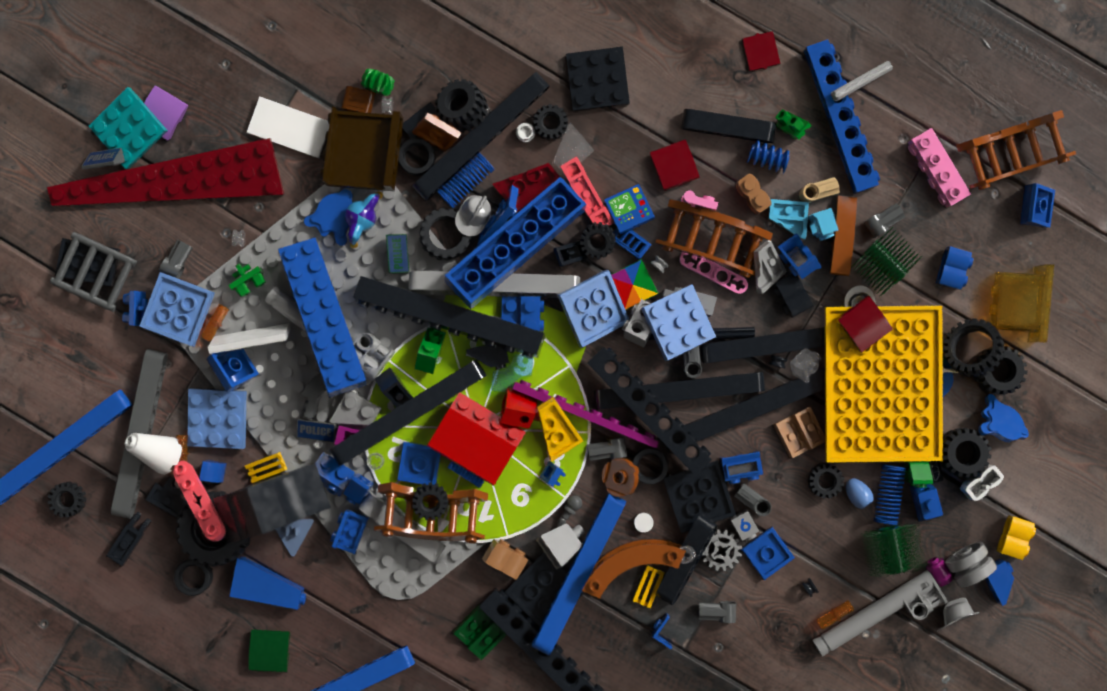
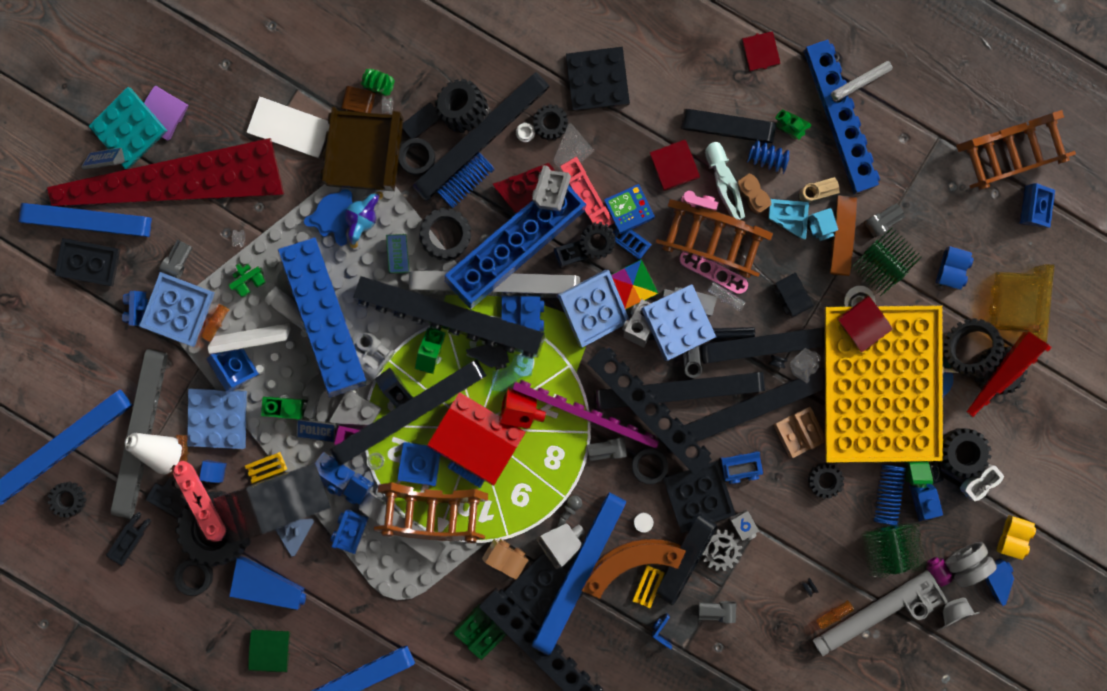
(75, 288): dark grey bar -> none
(85, 219): none -> blue beam
(282, 407): none -> green slope
(426, 490): black tyre -> none
(436, 132): dark orange plate -> none
(473, 215): light grey piece -> none
(505, 210): blue wing -> none
(551, 189): none -> light grey bracket
(551, 474): blue tile -> none
(557, 429): yellow wing -> none
(630, 477): dark orange plate -> none
(659, 264): light grey bush -> none
(689, 549): clear bush -> none
(717, 158): none -> light aqua arm
(726, 296): none -> clear pin
(752, 499): dark grey piece -> none
(767, 266): light grey wing -> none
(767, 553): blue tile -> none
(798, 256): blue window -> none
(858, 493): medium blue animal -> none
(939, 168): bright pink brick -> none
(1002, 421): blue tile -> none
(1018, 359): none -> red wedge

